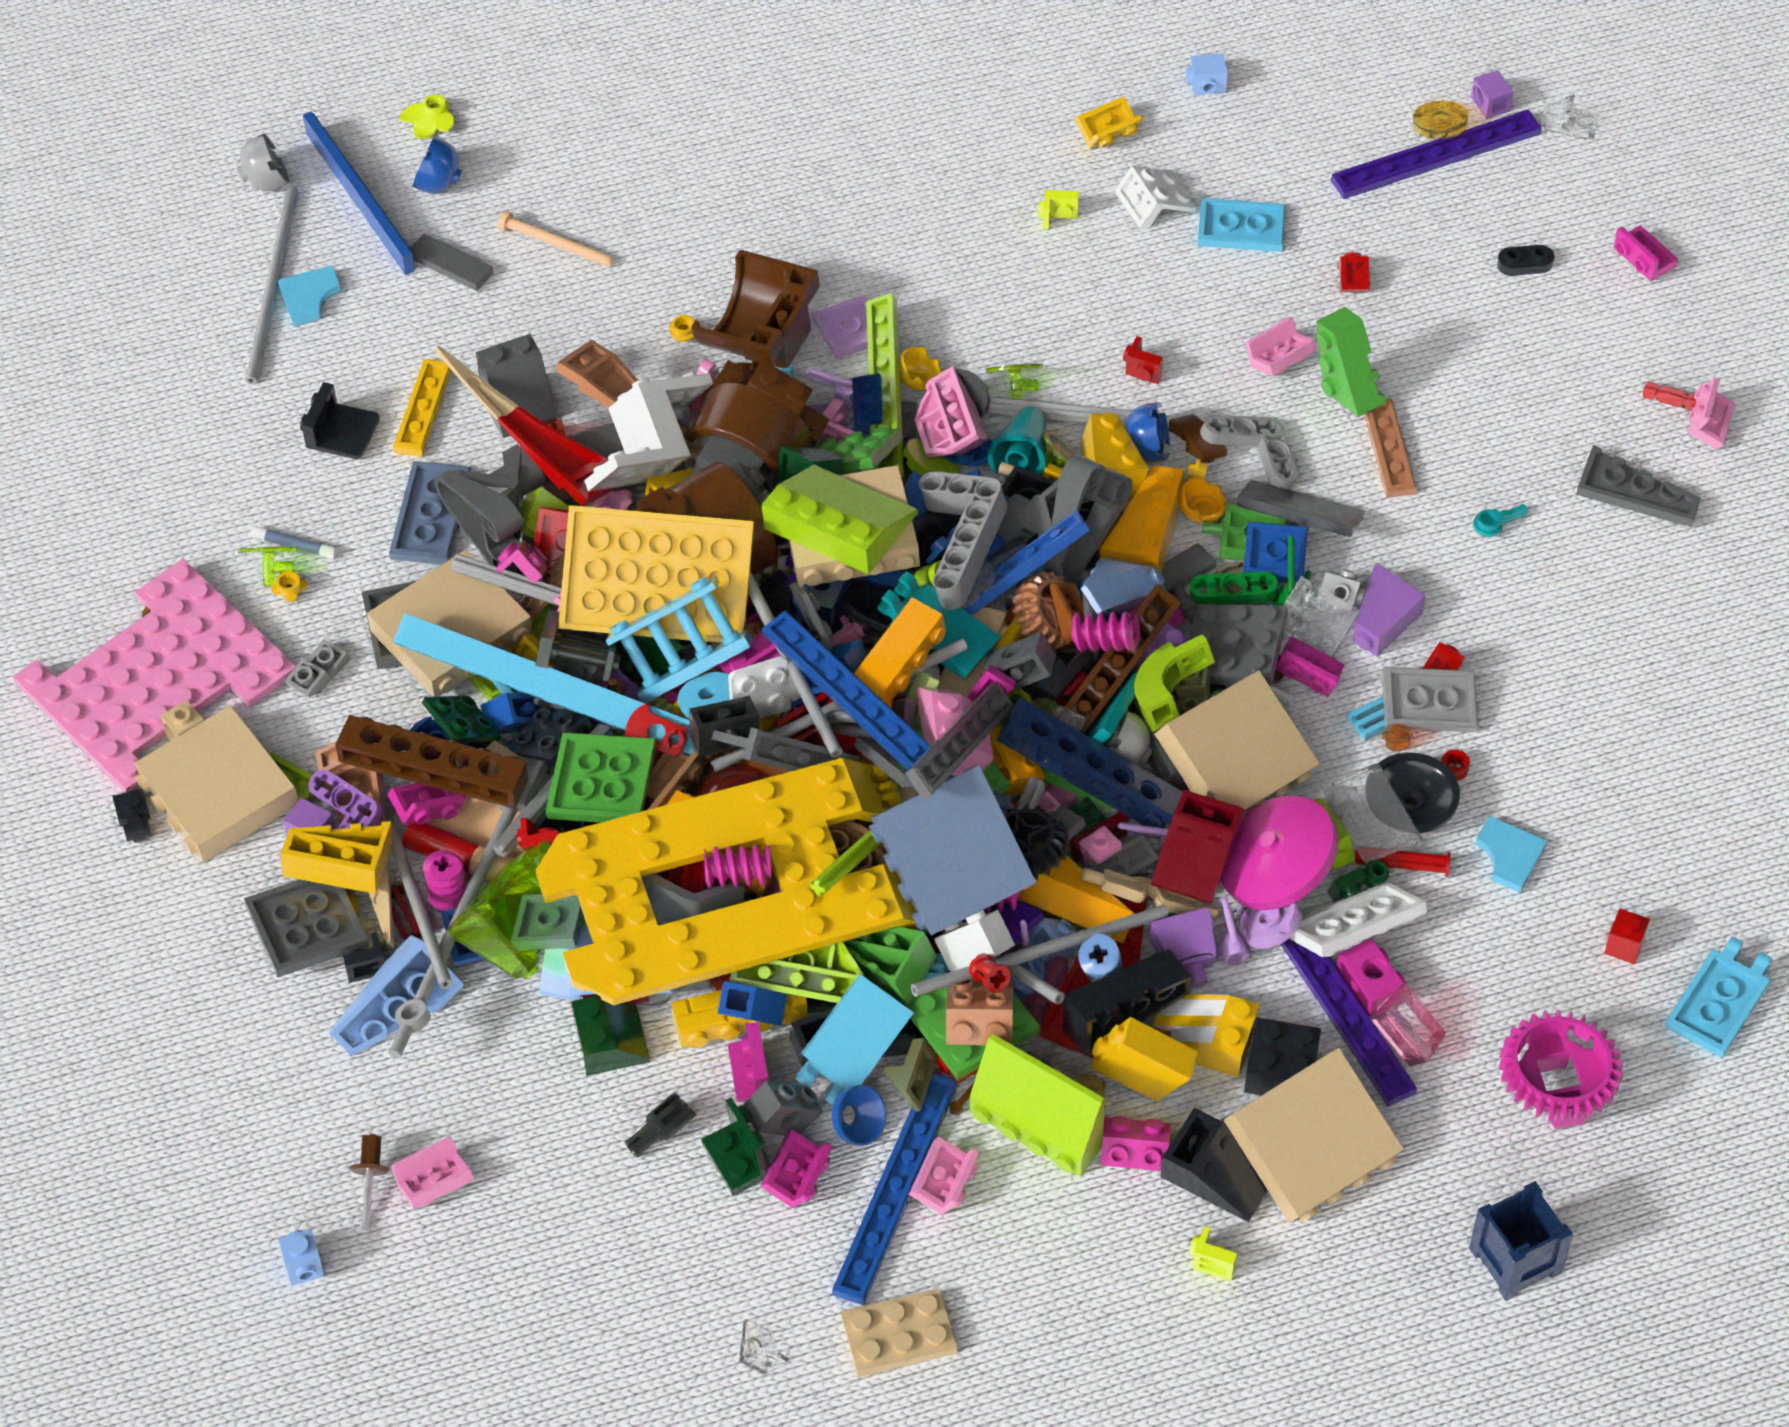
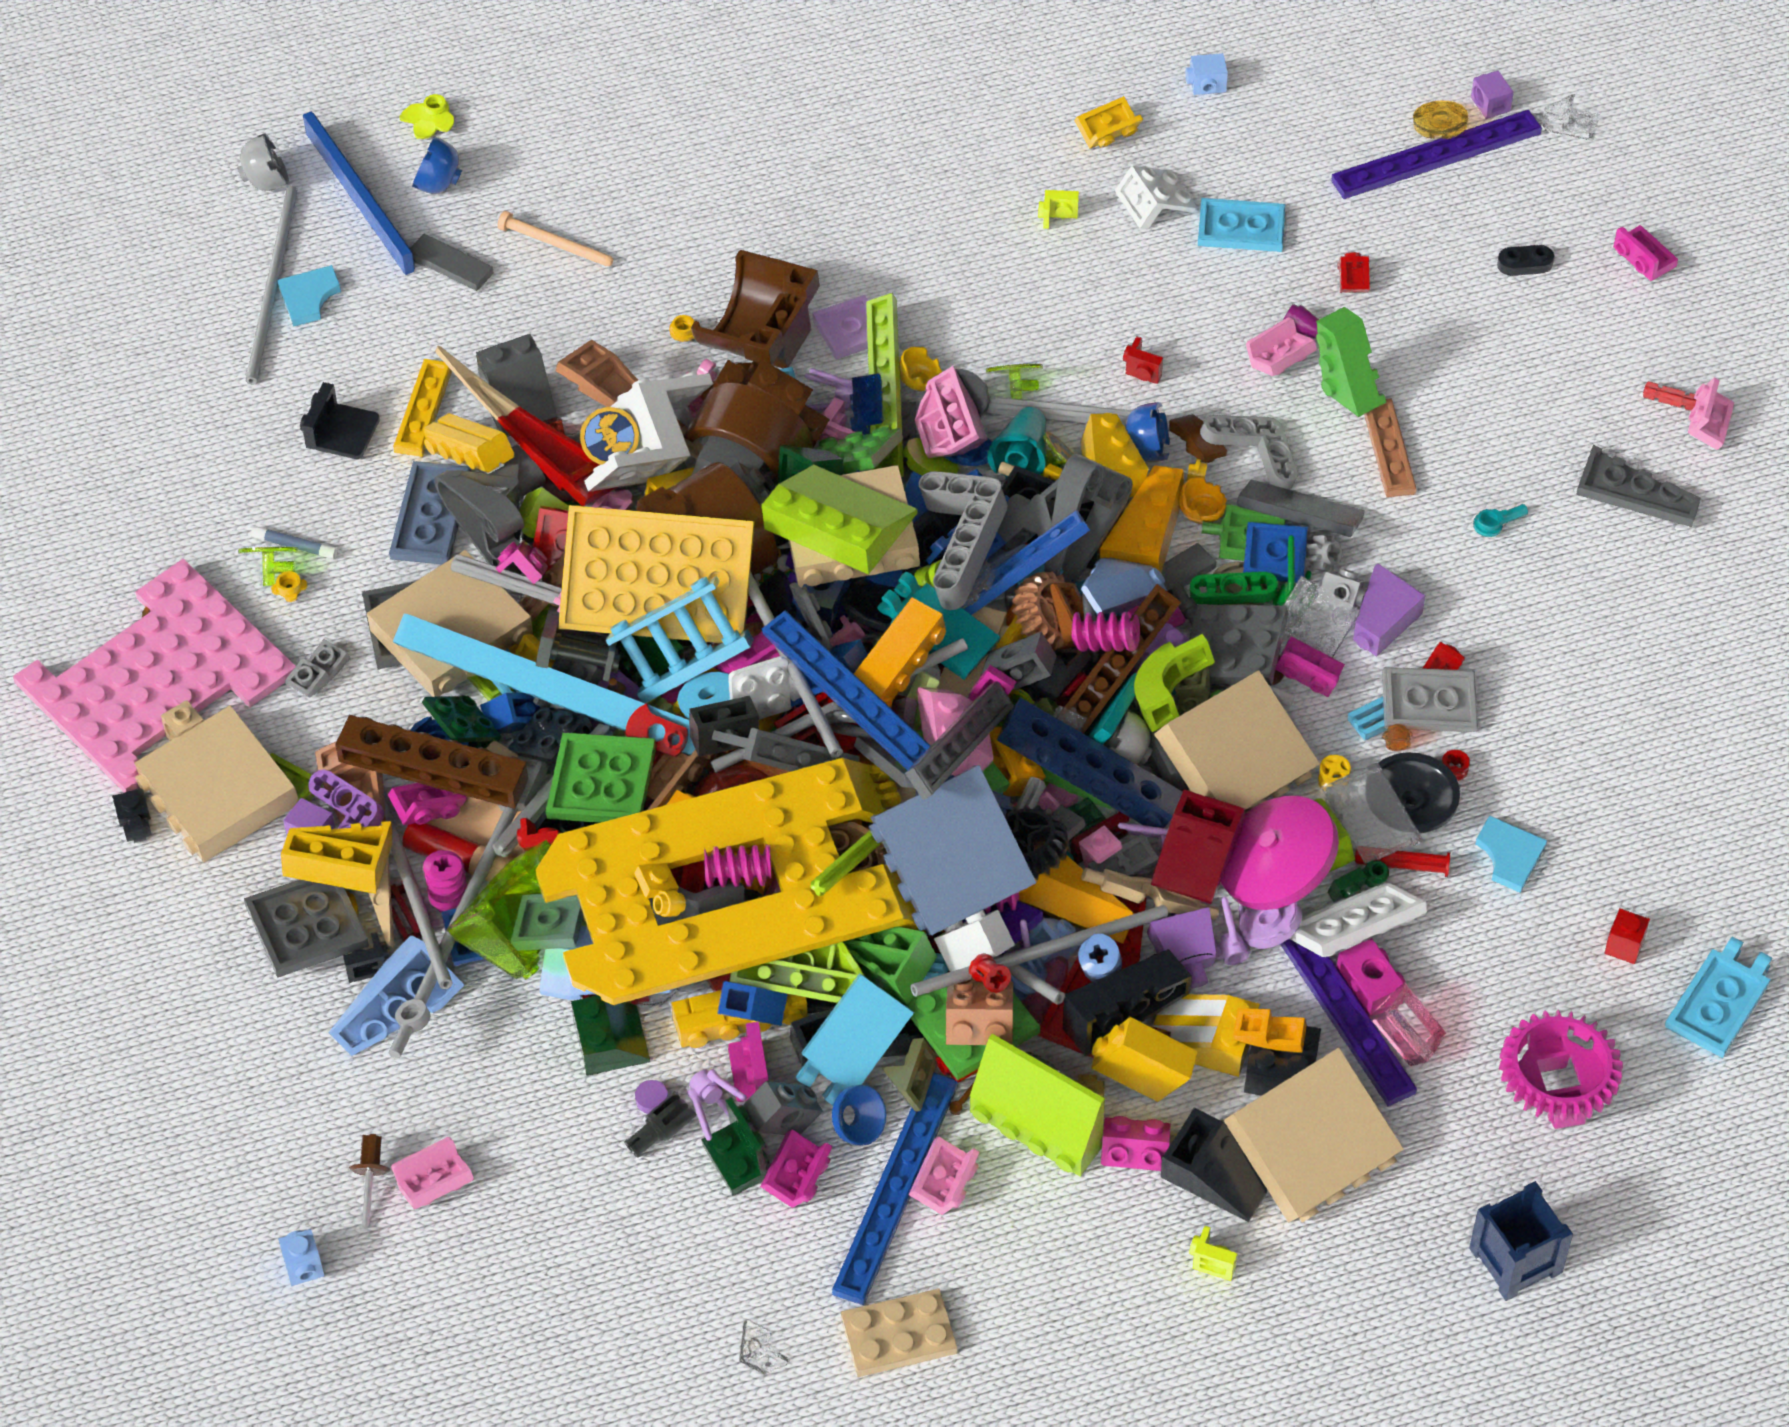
(468, 443): none -> yellow brick
(608, 432): none -> shield
(649, 1095): none -> medium lavender tile
(658, 883): none -> yellow plate
(707, 1088): none -> lavender plant
(1265, 1031): none -> light orange slope
(1304, 320): none -> magenta cone
(1323, 553): none -> light grey gear
(1331, 766): none -> yellow wheel

